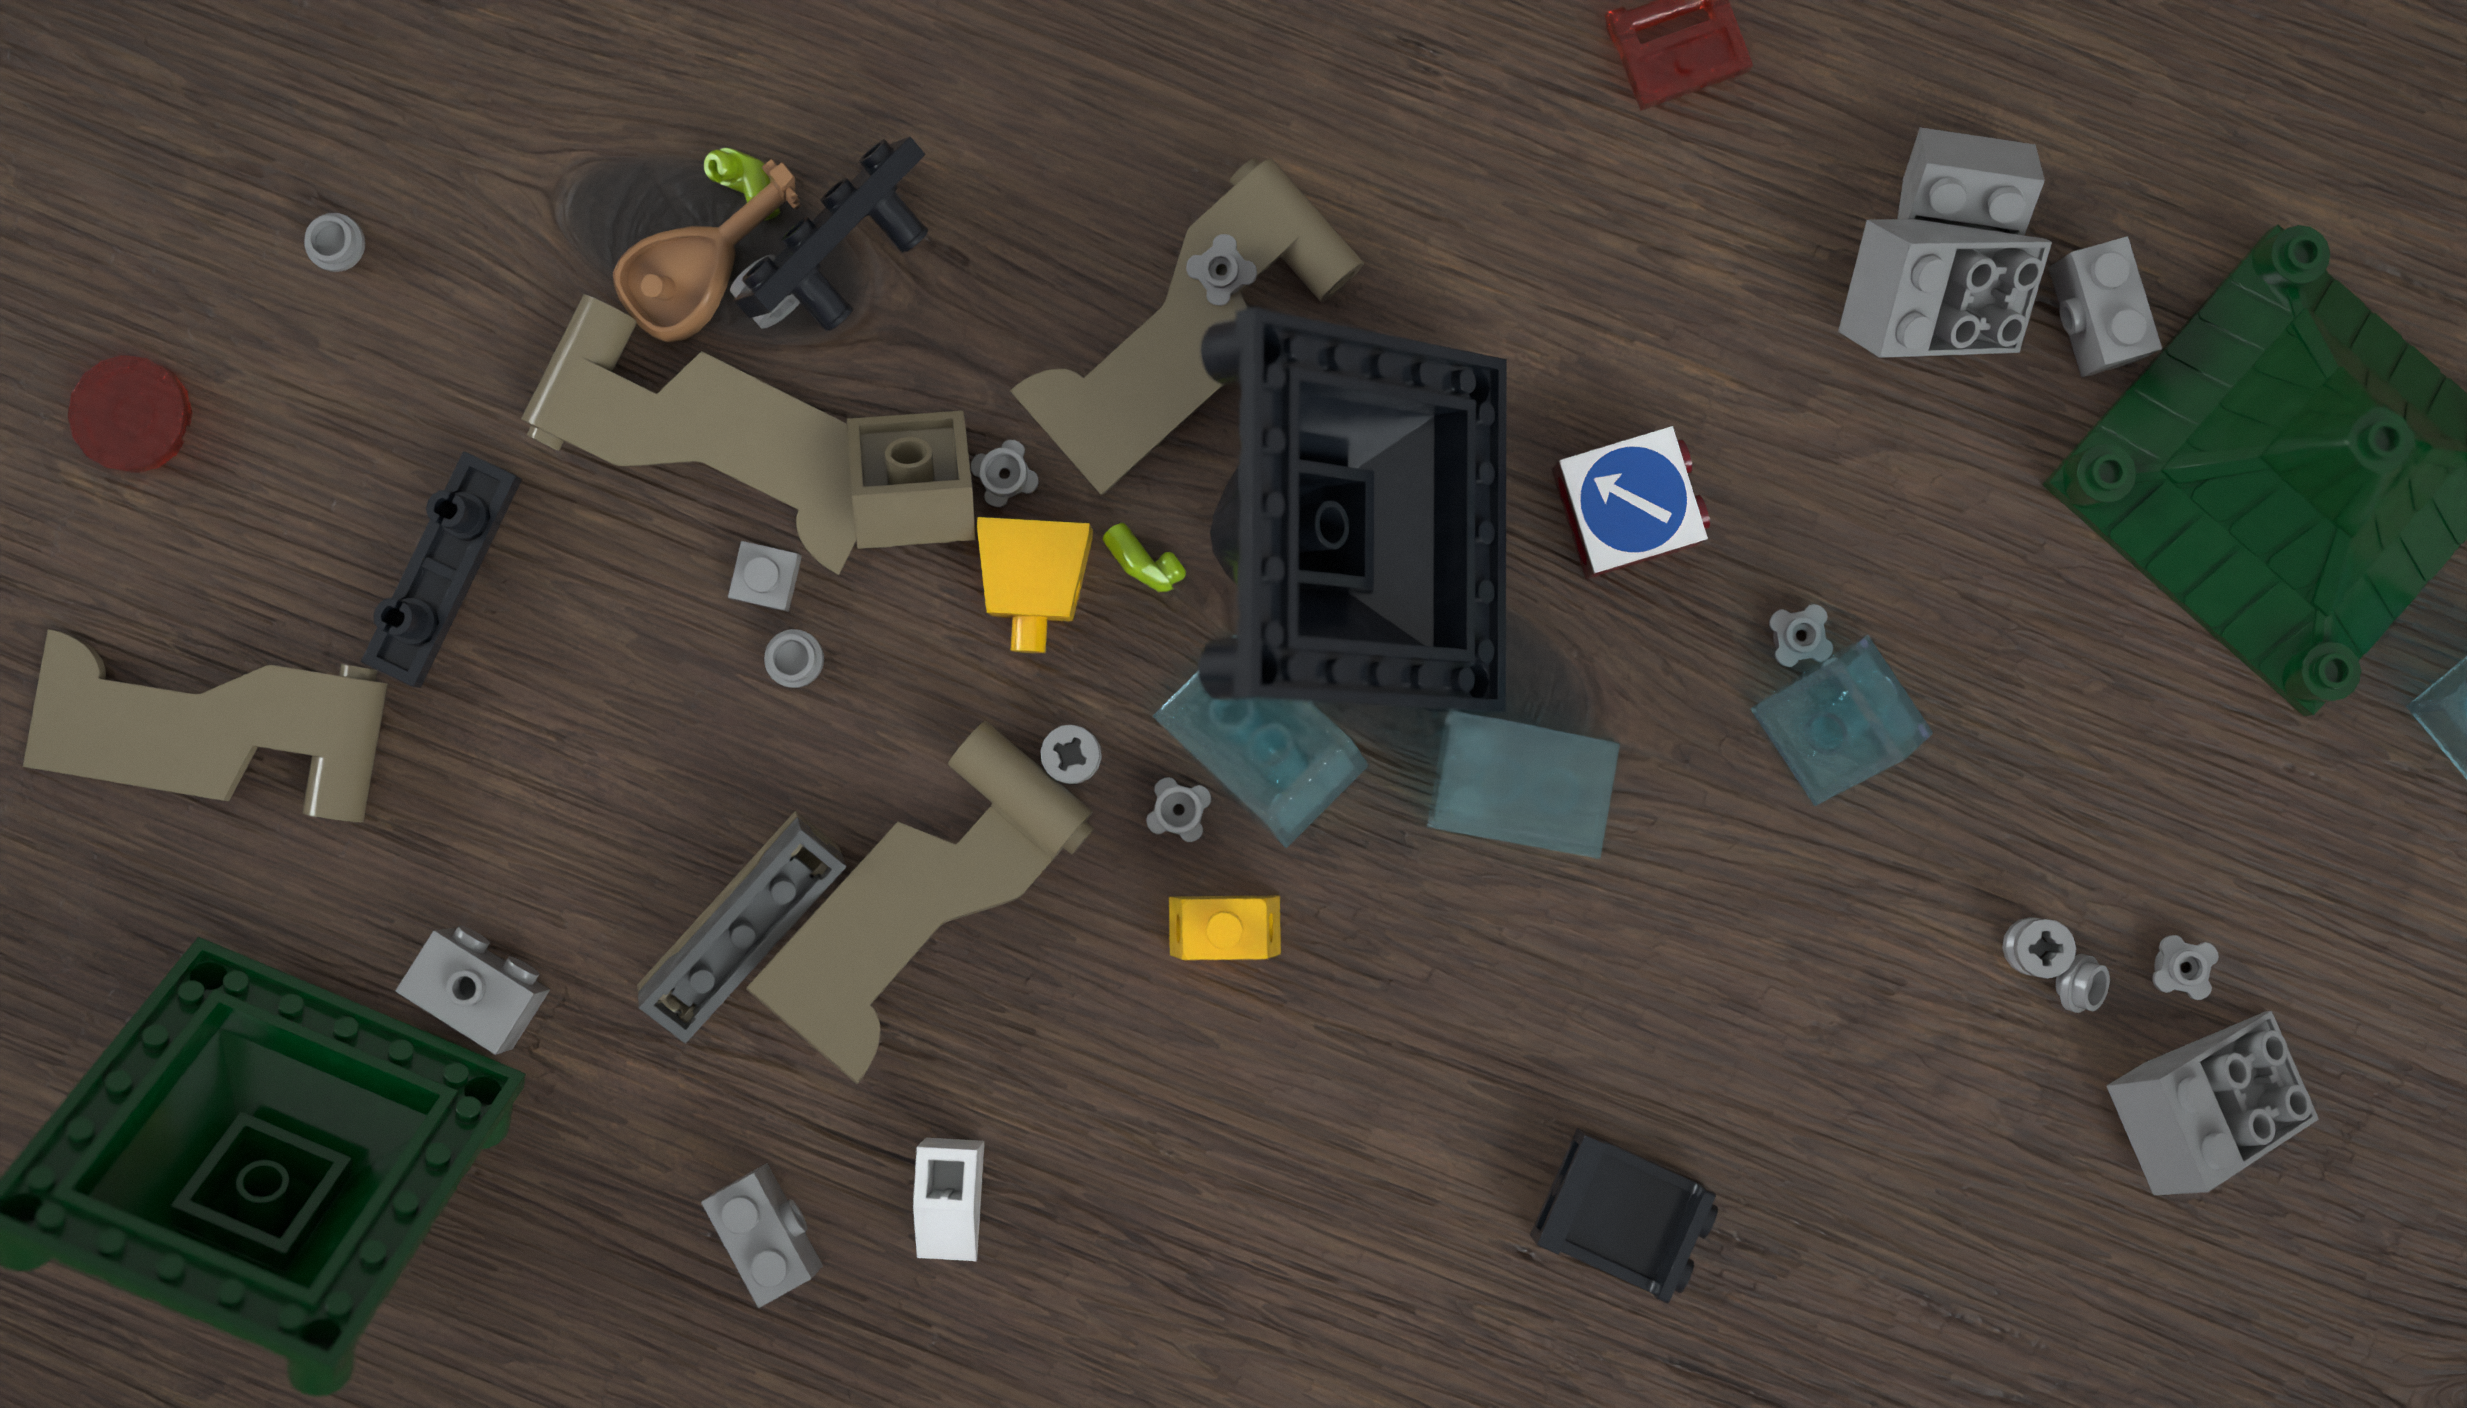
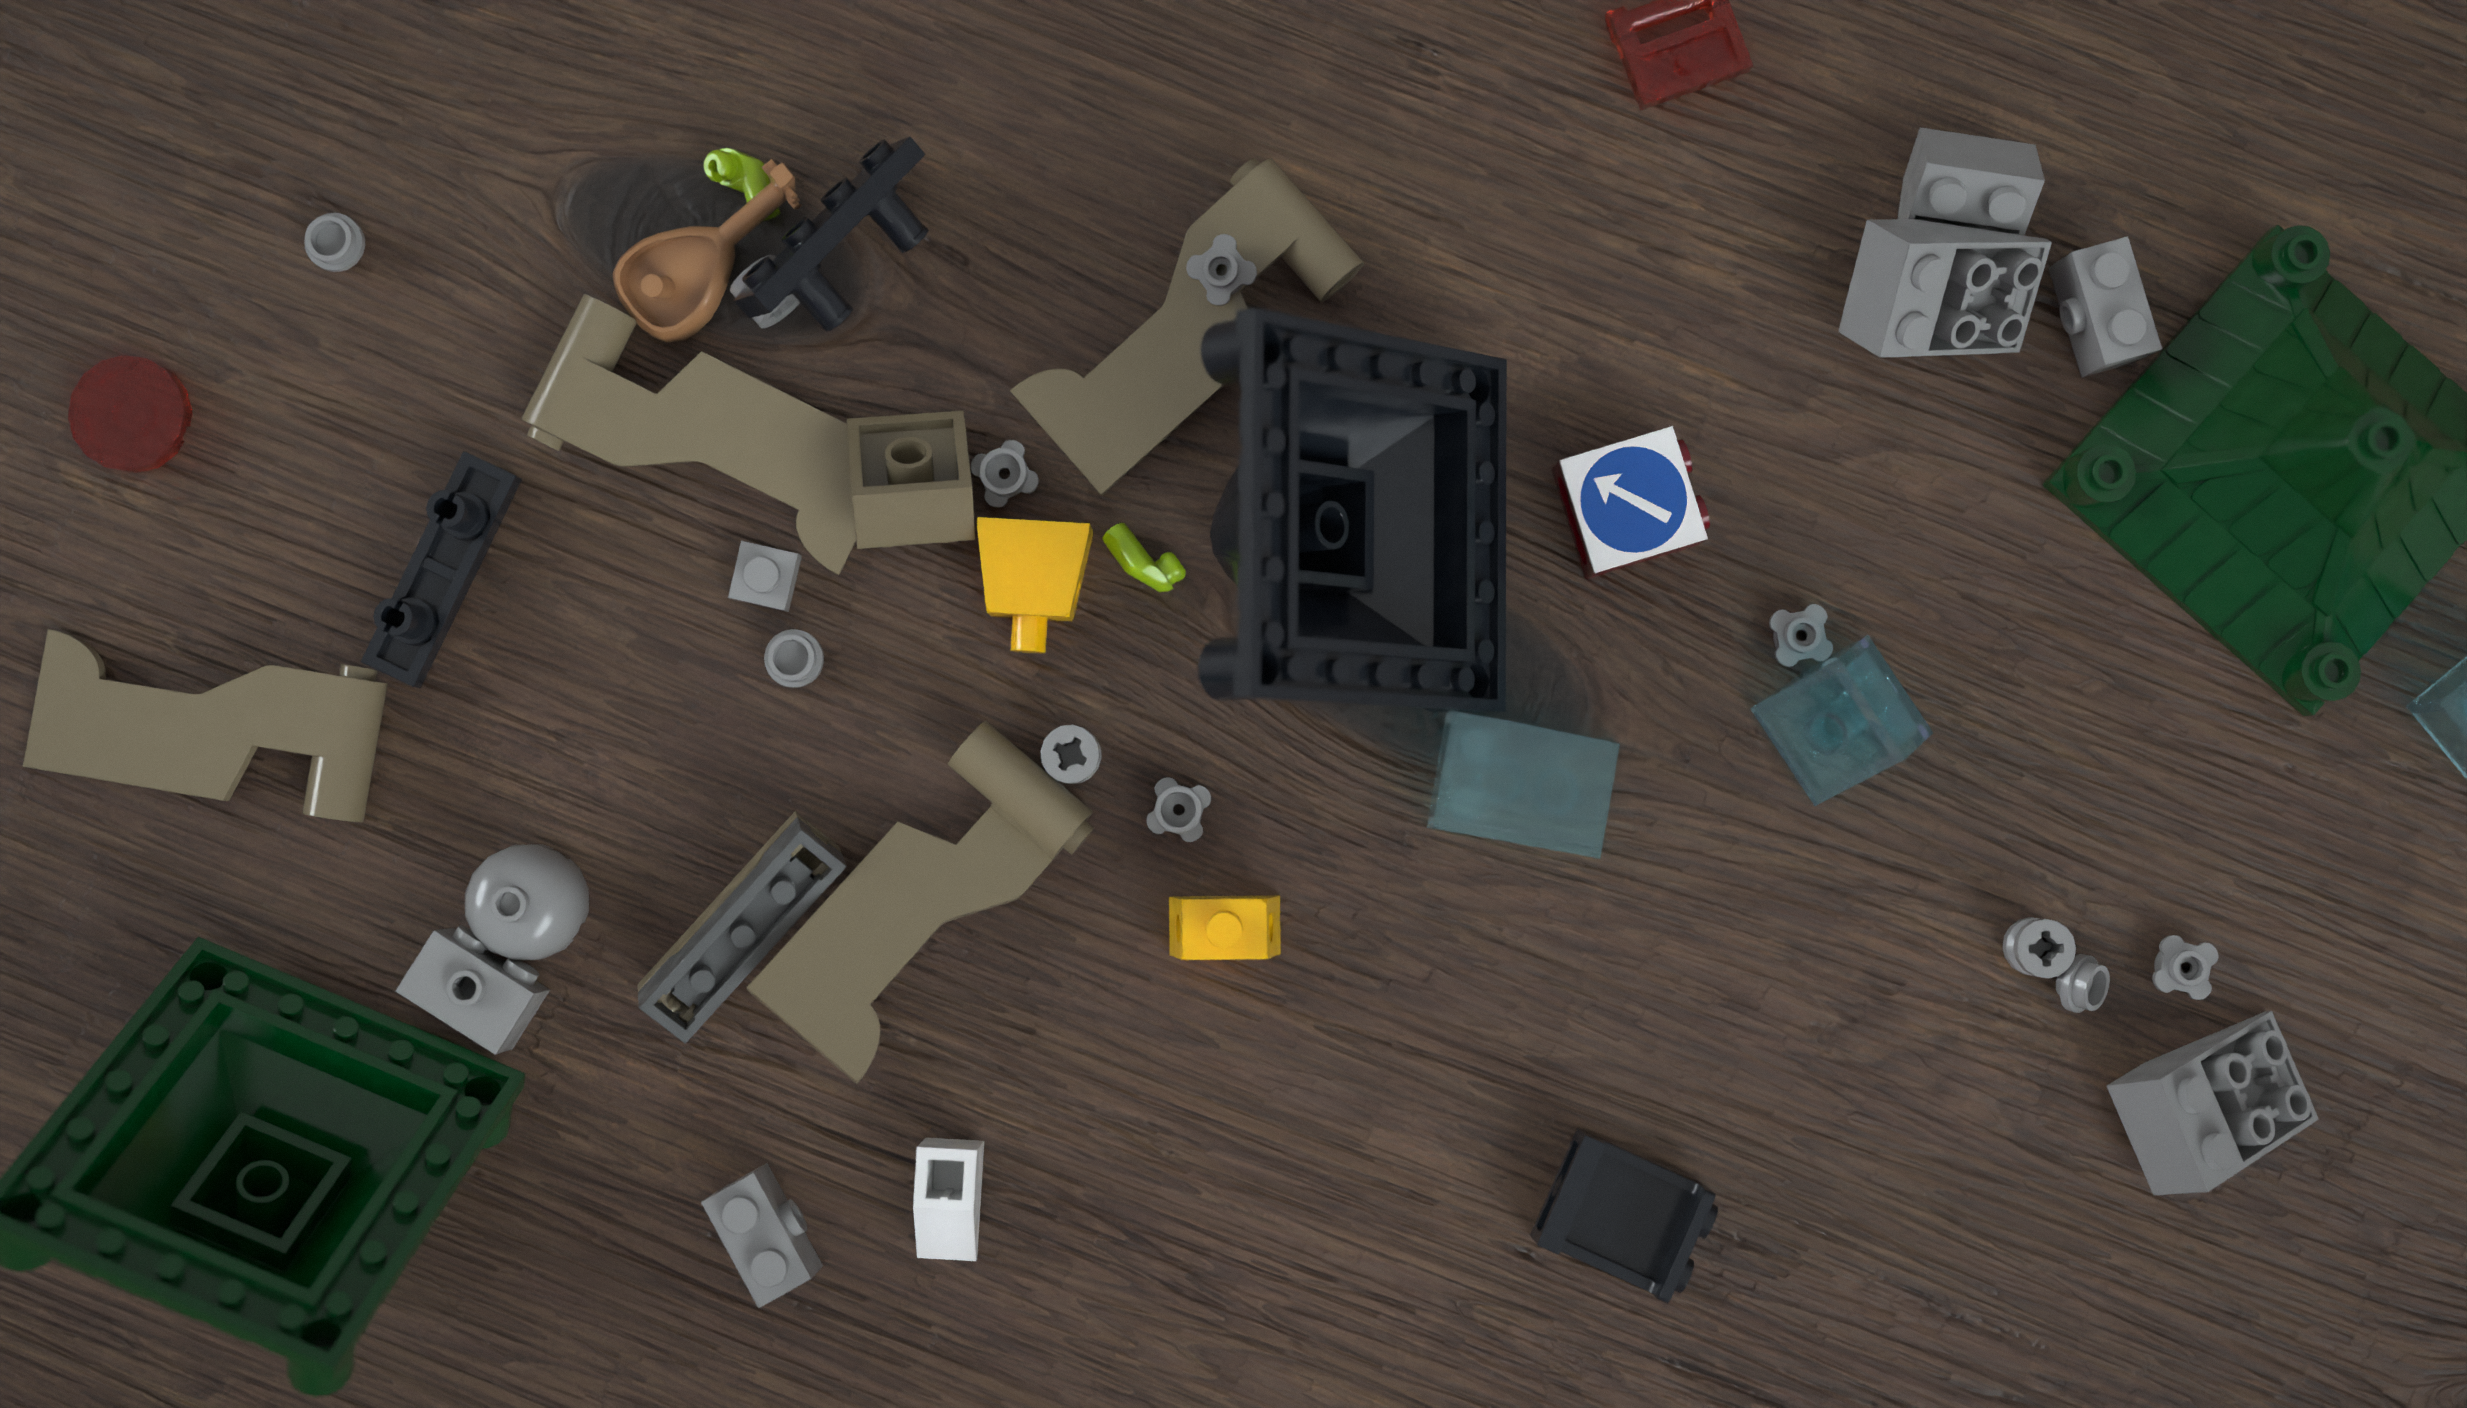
(526, 902): none -> light grey cylinder
(1268, 754): clear light blue slope -> none

